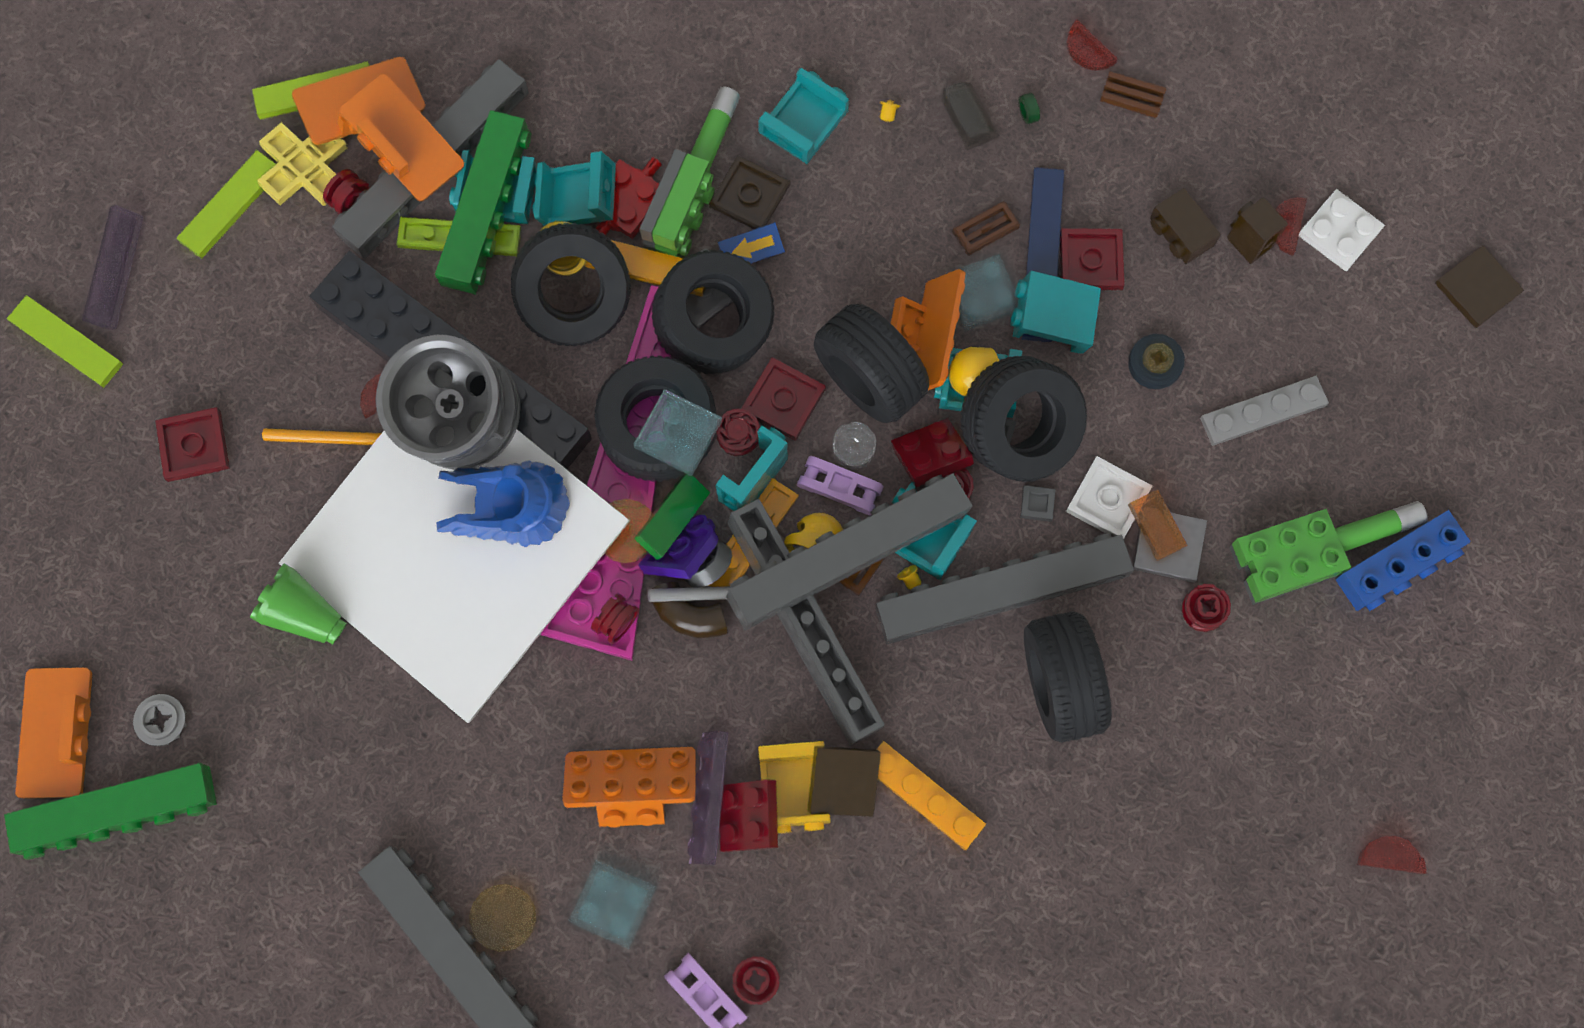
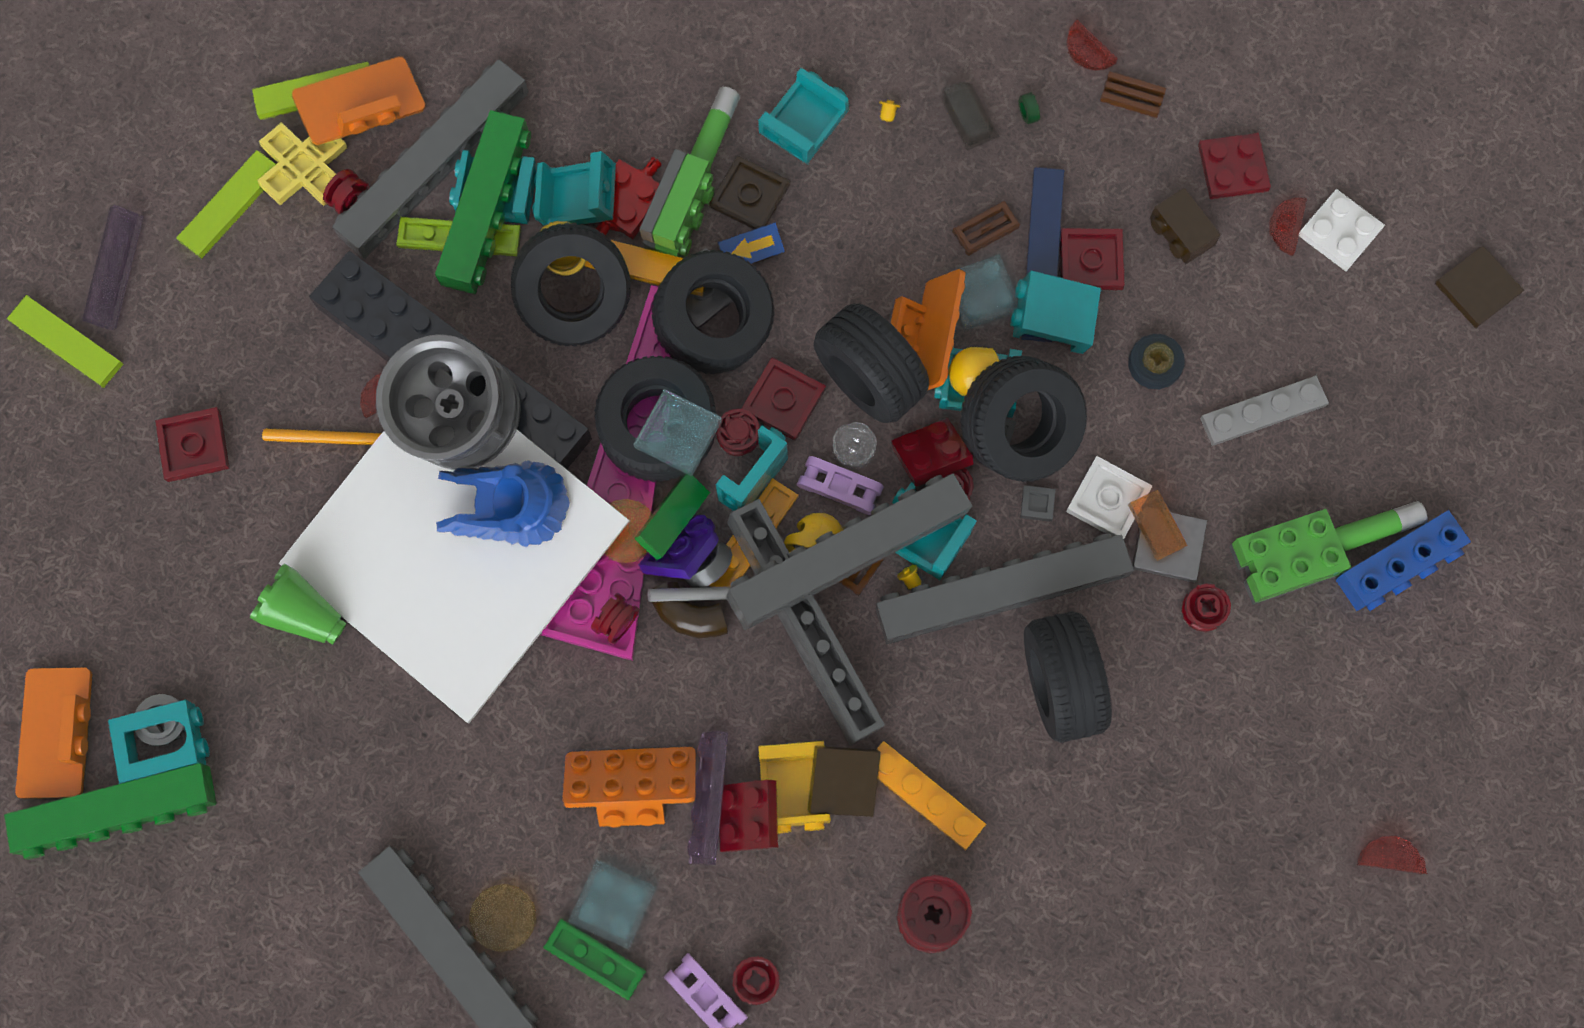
(124, 745): none -> teal panel
(401, 137): orange bracket -> none
(595, 959): none -> green tile
(941, 896): none -> dark red wheel
(1234, 166): none -> dark red plate
(1256, 229): dark brown brick -> none

